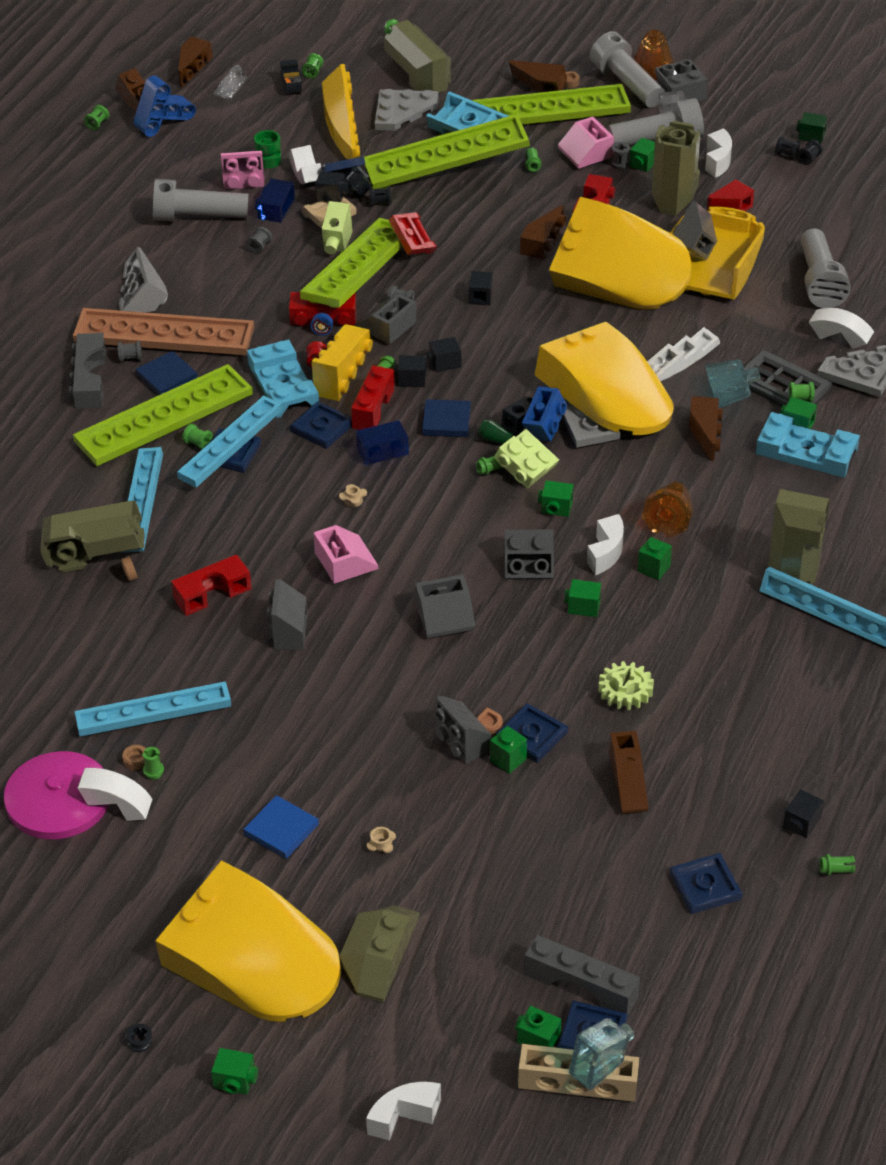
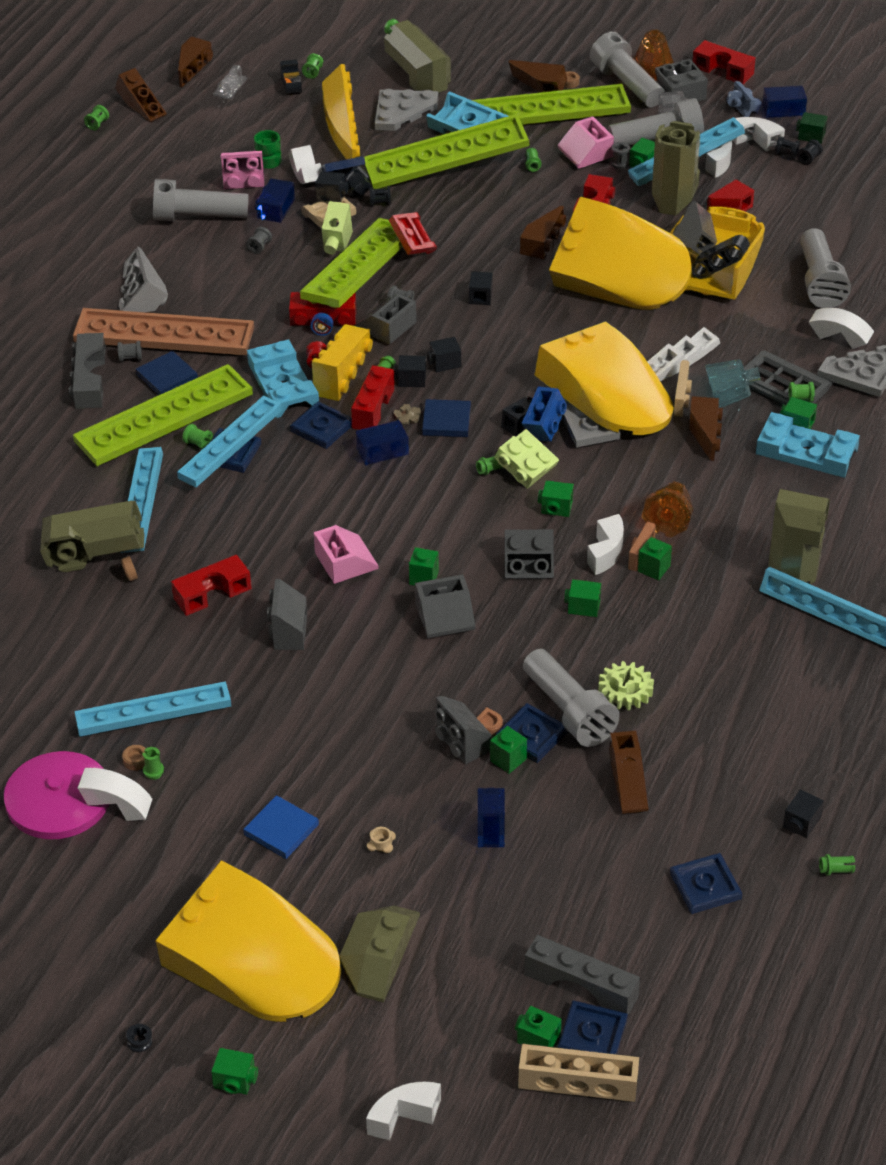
(158, 104): blue beam -> none
(353, 495): tan plate -> none
(407, 414): none -> dark tan plant
(423, 565): none -> green brick
(491, 817): none -> clear blue piece
(493, 432): dark green cone -> none
(586, 713): none -> light grey piece
(599, 1052): clear light blue torso -> none
(637, 543): none -> nougat plate
(683, 387): none -> tan hinge
(709, 140): none -> medium azure plate
(710, 56): none -> red arch
(725, 250): none -> black beam
(743, 100): none -> sand blue hips
(761, 130): none -> white brick
(784, 101): none -> clear blue piece

